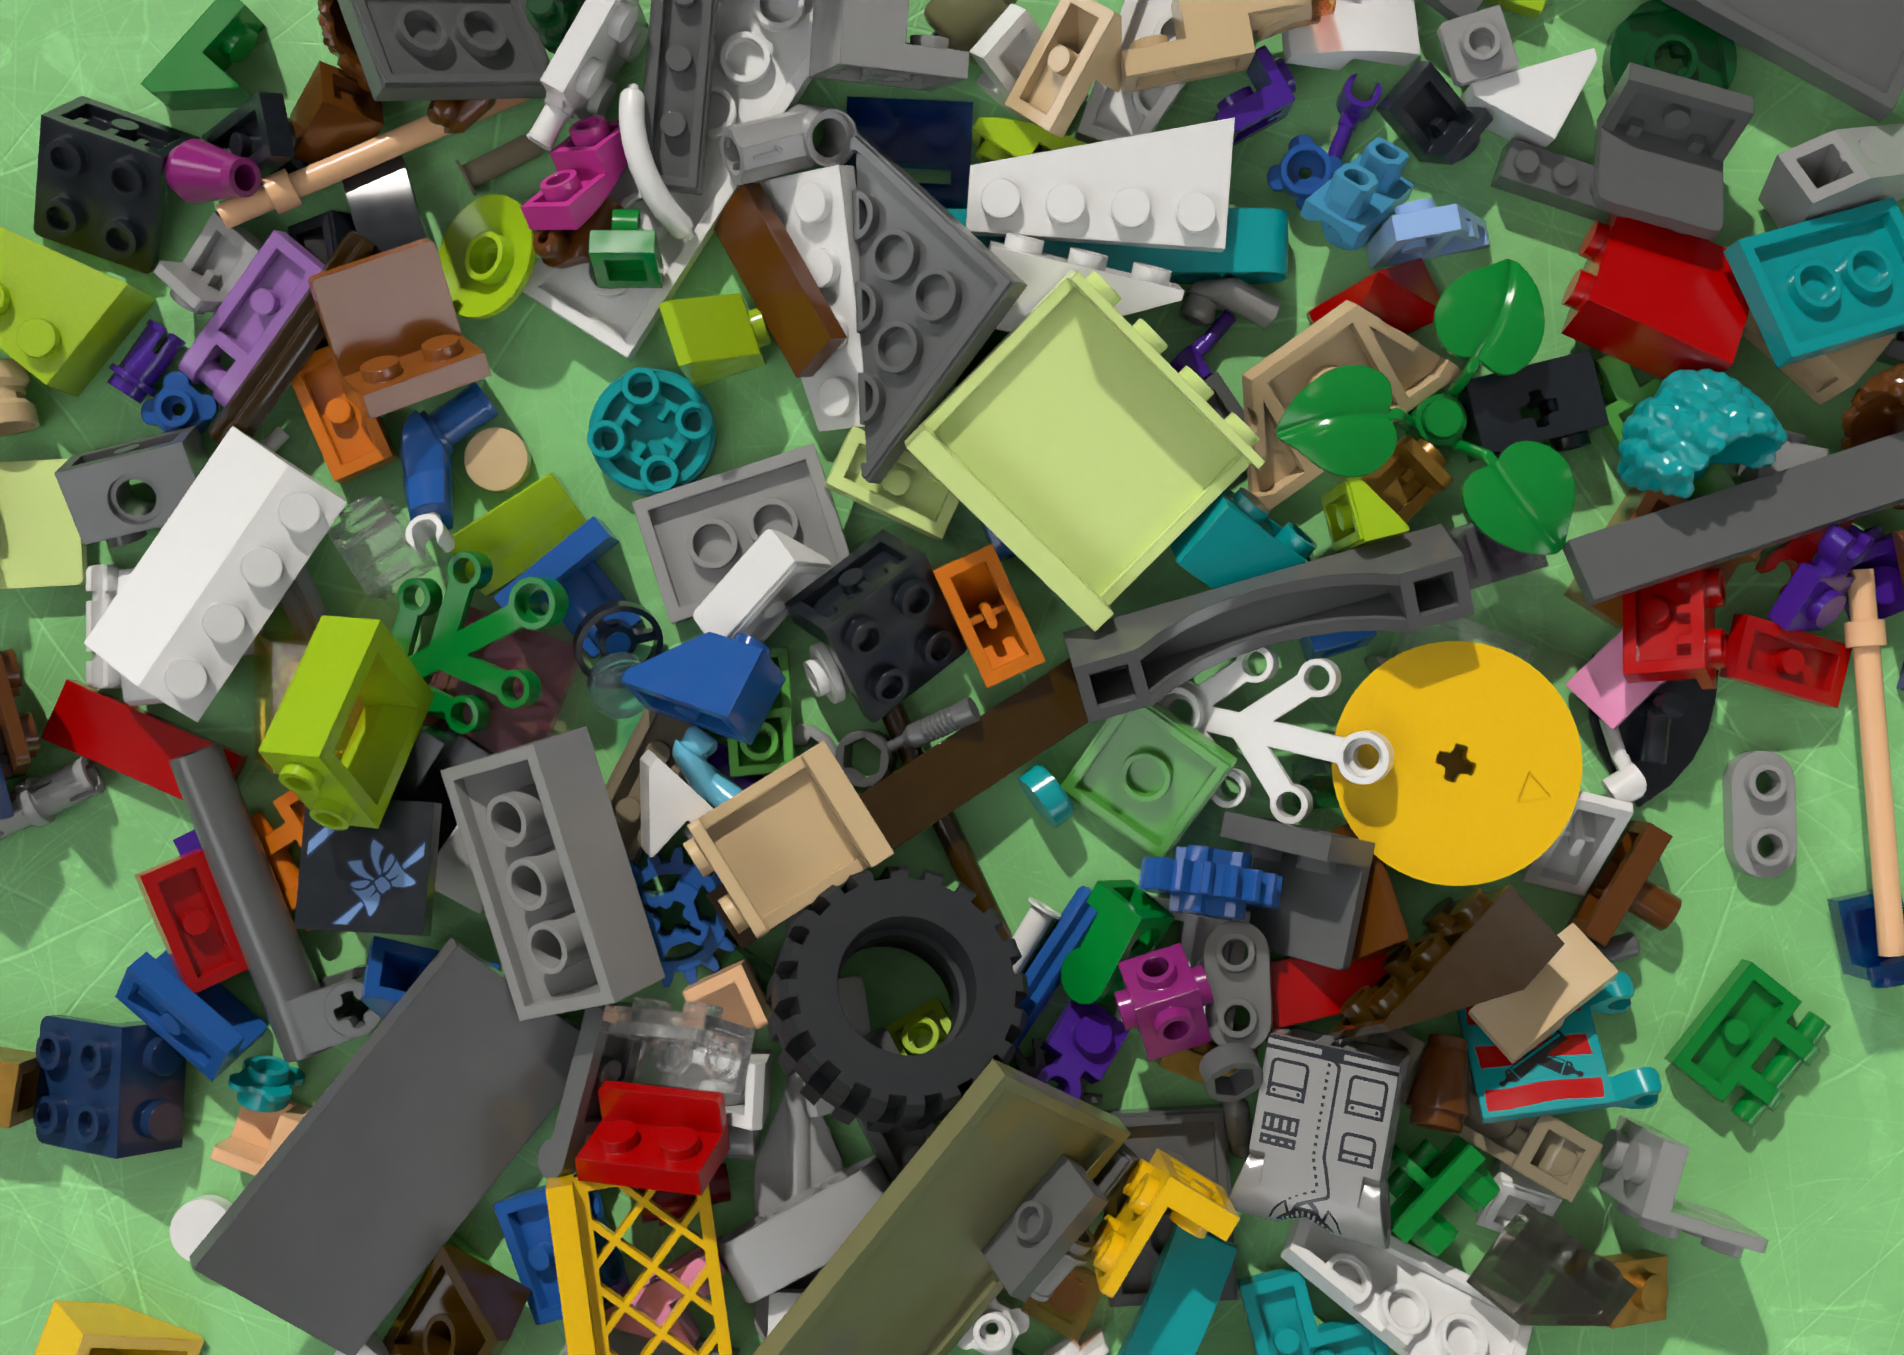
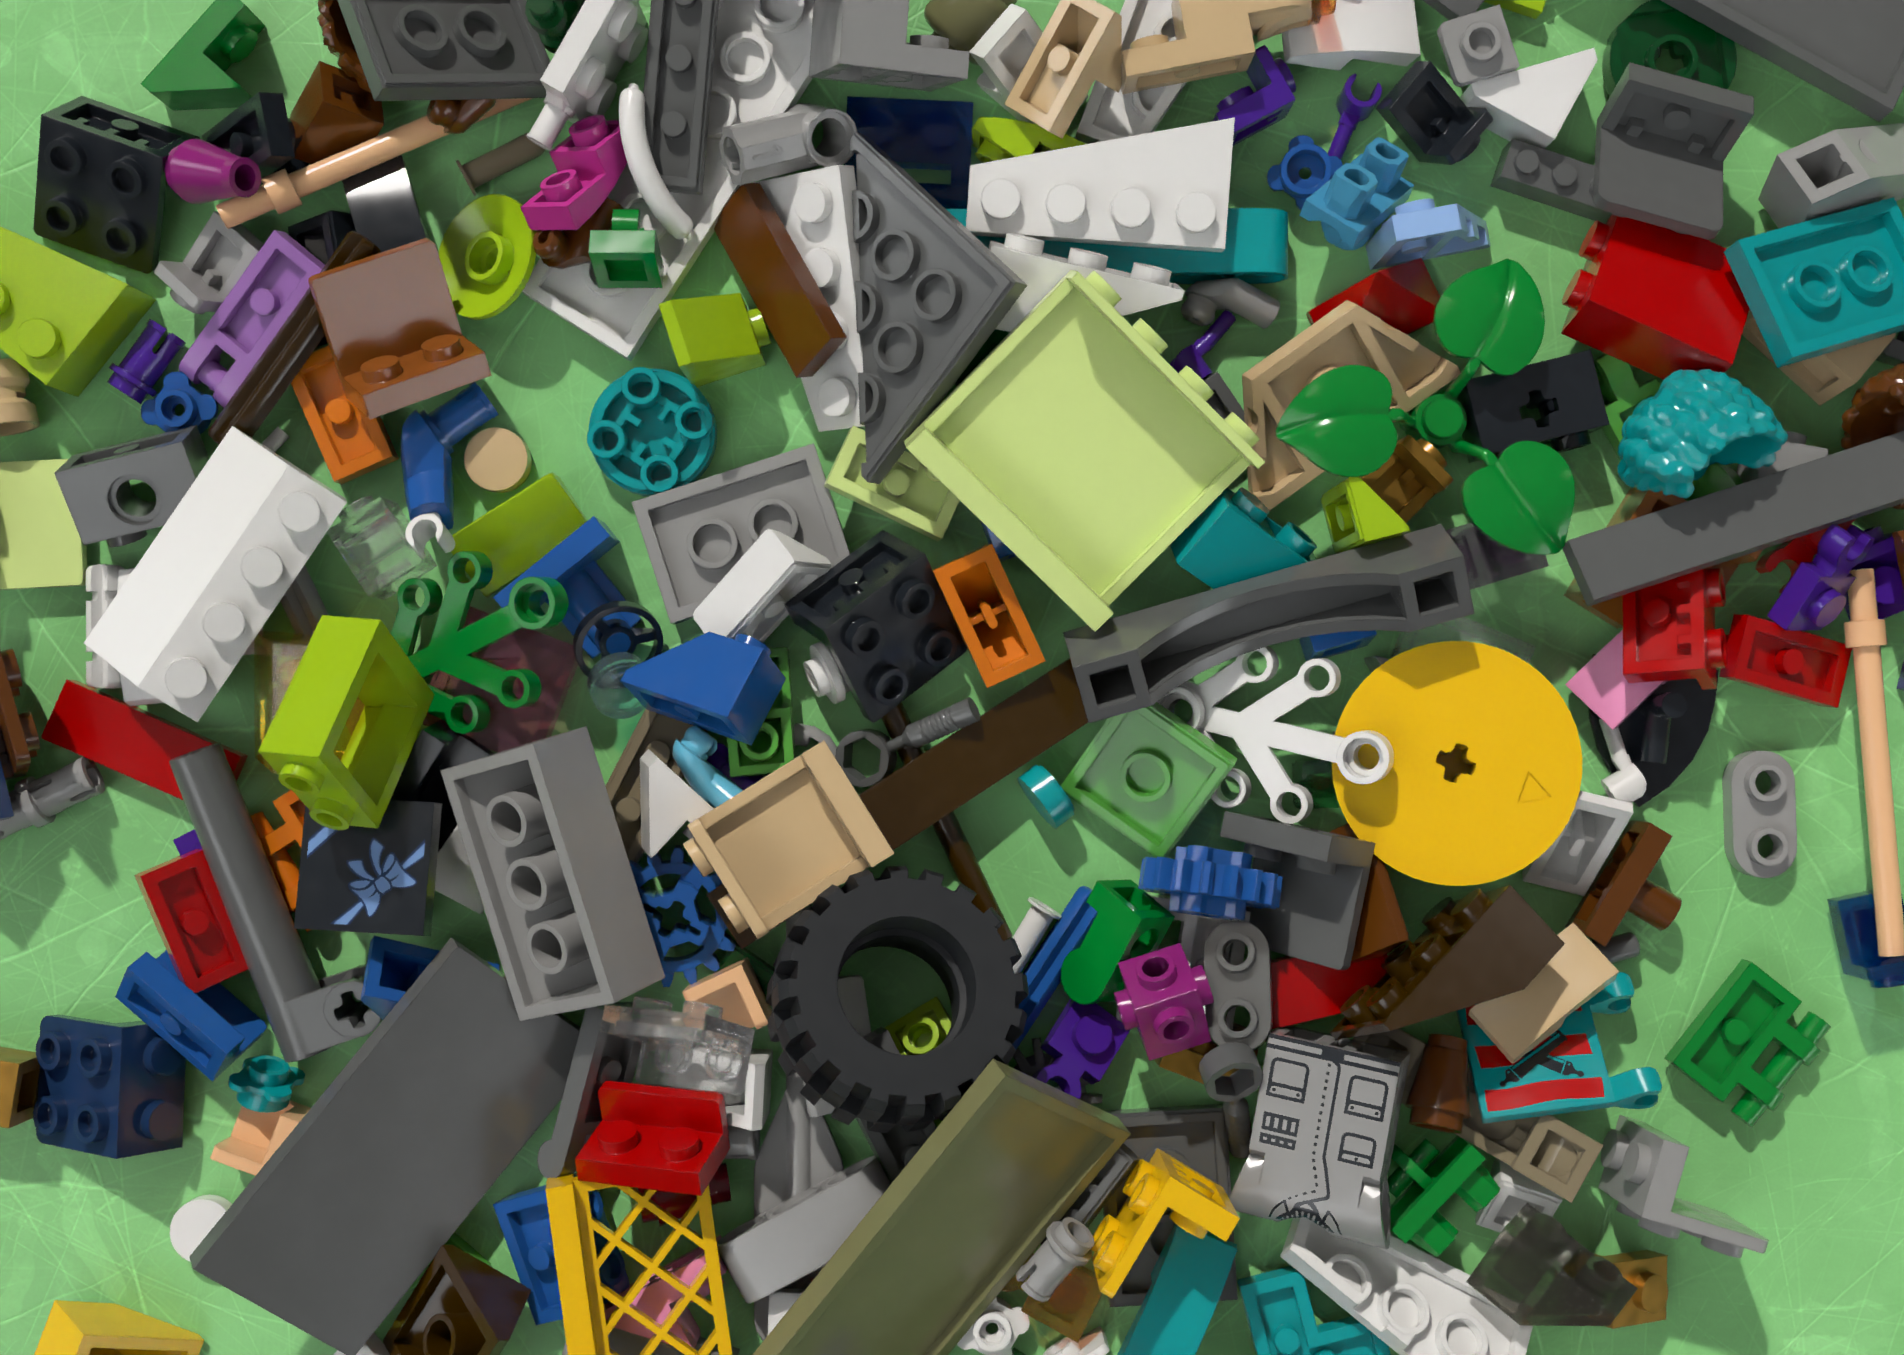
(1044, 1227): dark grey plate -> none

